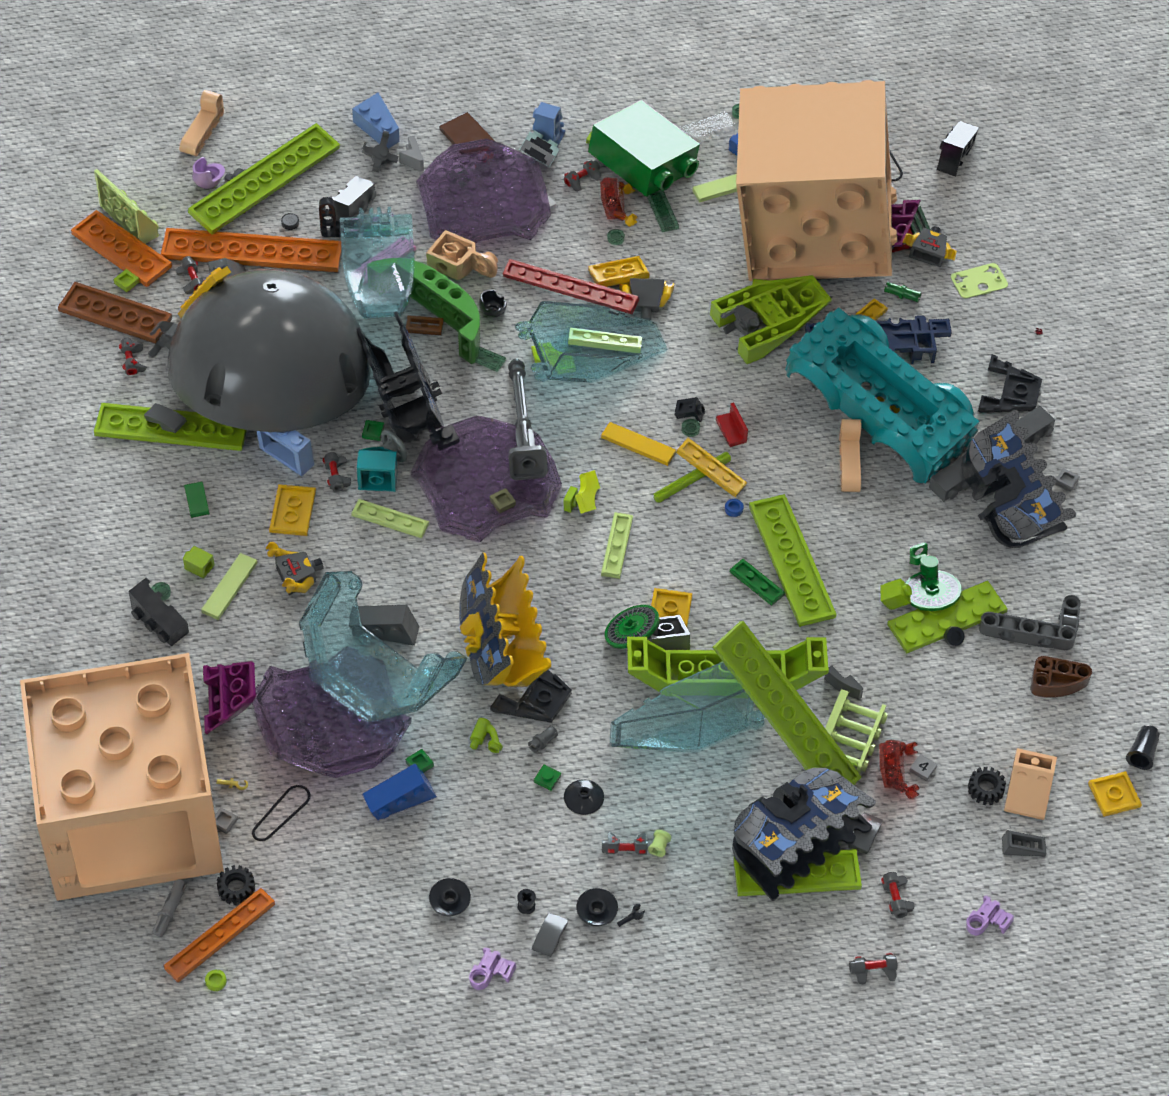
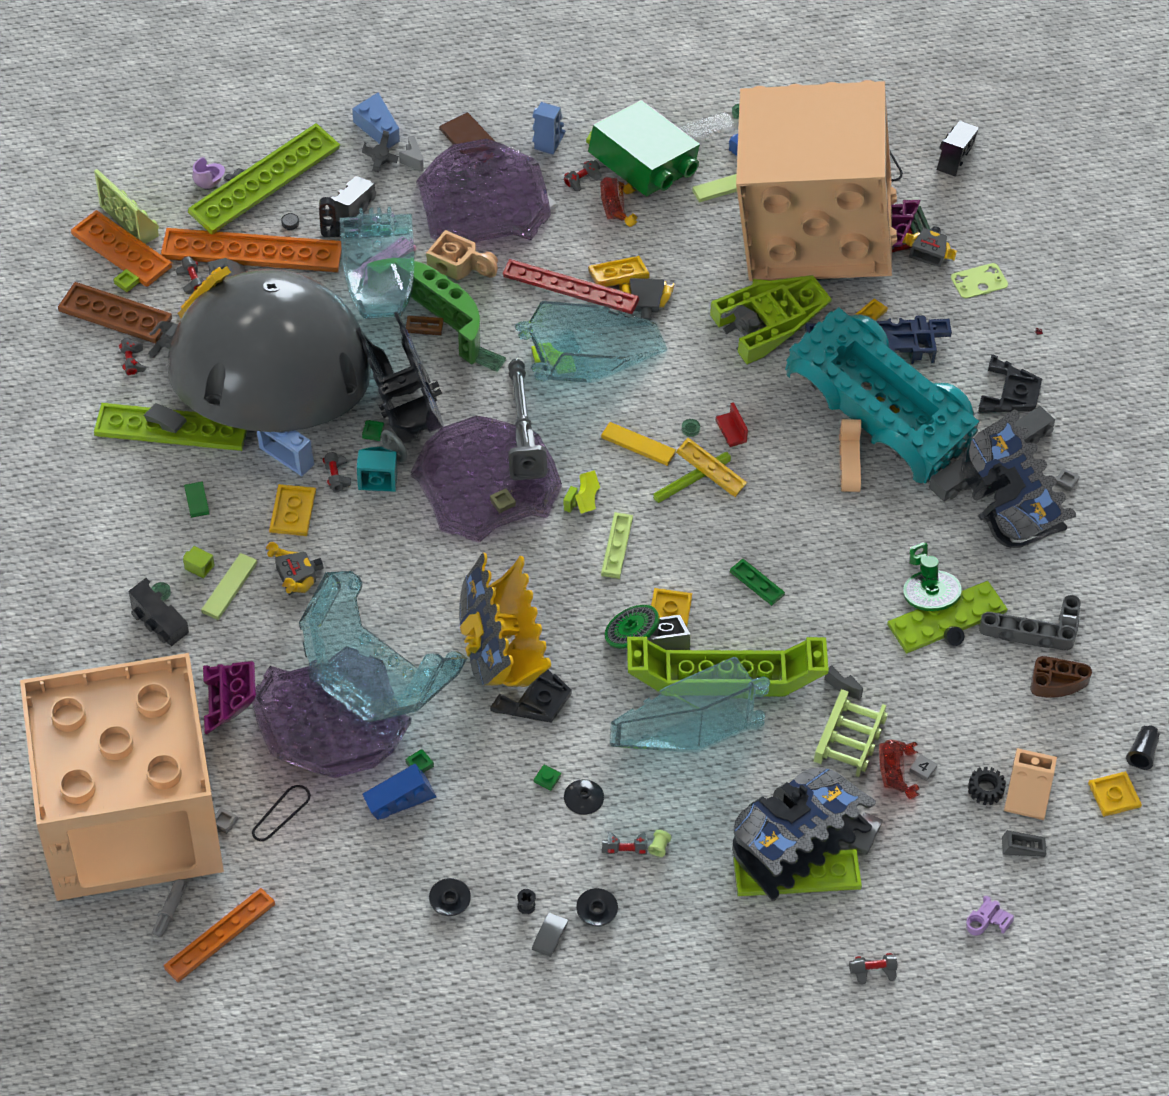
(205, 121): light nougat beam -> none
(215, 980): lime tile -> none
(231, 783): light yellow hand -> none
(235, 874): black tyre -> none
(390, 518): yellowish green tile -> none
(390, 623): dark grey wedge -> none
(444, 437): black bracket -> none
(479, 733): lime plant -> none
(489, 301): black hair -> none
(493, 964): lavender piece -> none
(539, 148): brick -> none
(540, 740): dark grey pin -> none
(604, 340): yellowish green tile -> none
(615, 236): clear green tile -> none
(634, 915): black hand -> none
(663, 211): clear green tile -> none
(689, 408): black bracket -> none
(734, 507): blue tile -> none
(781, 703): lime plate -> none
(792, 560): lime plate -> none
(891, 883): dark grey piece -> none
(895, 594): lime brick -> none
(902, 291): green pin -> none

